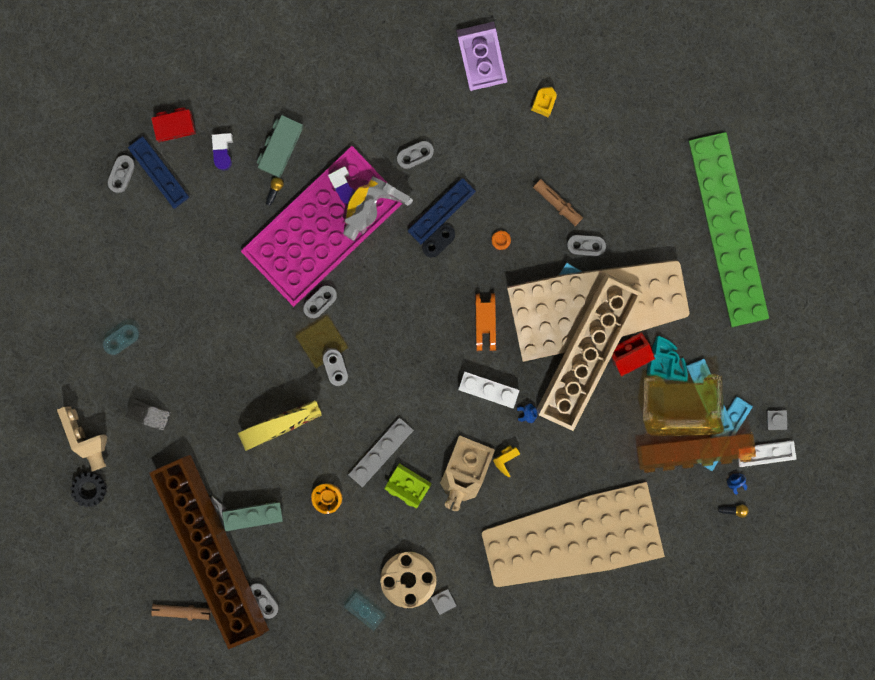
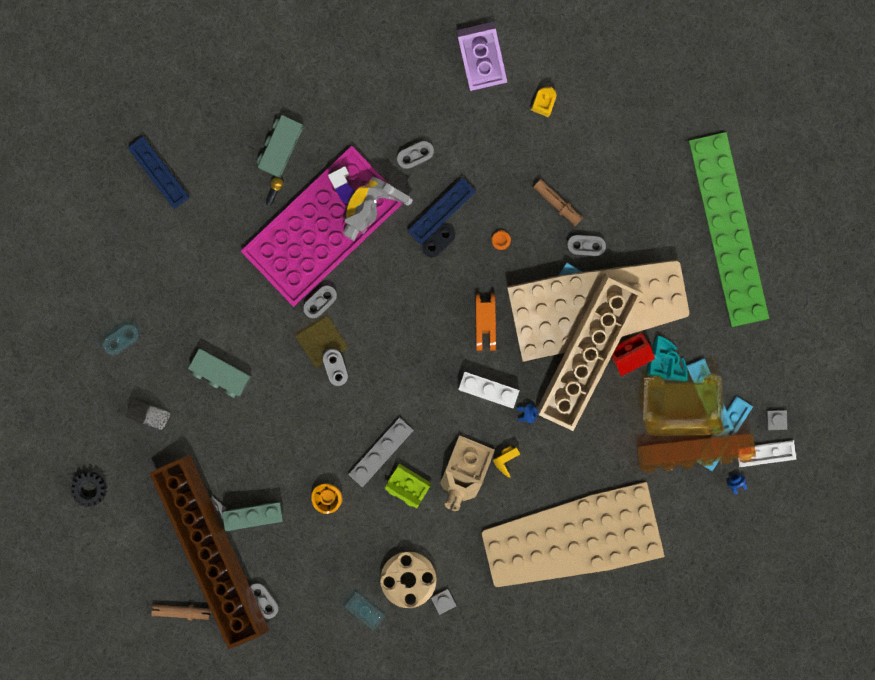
(89, 448): tan plate -> none
(119, 173): light grey plate -> none
(173, 125): red brick -> none
(219, 373): none -> sand green brick
(220, 150): leg -> none
(279, 425): light yellow animal -> none
(740, 511): piece -> none

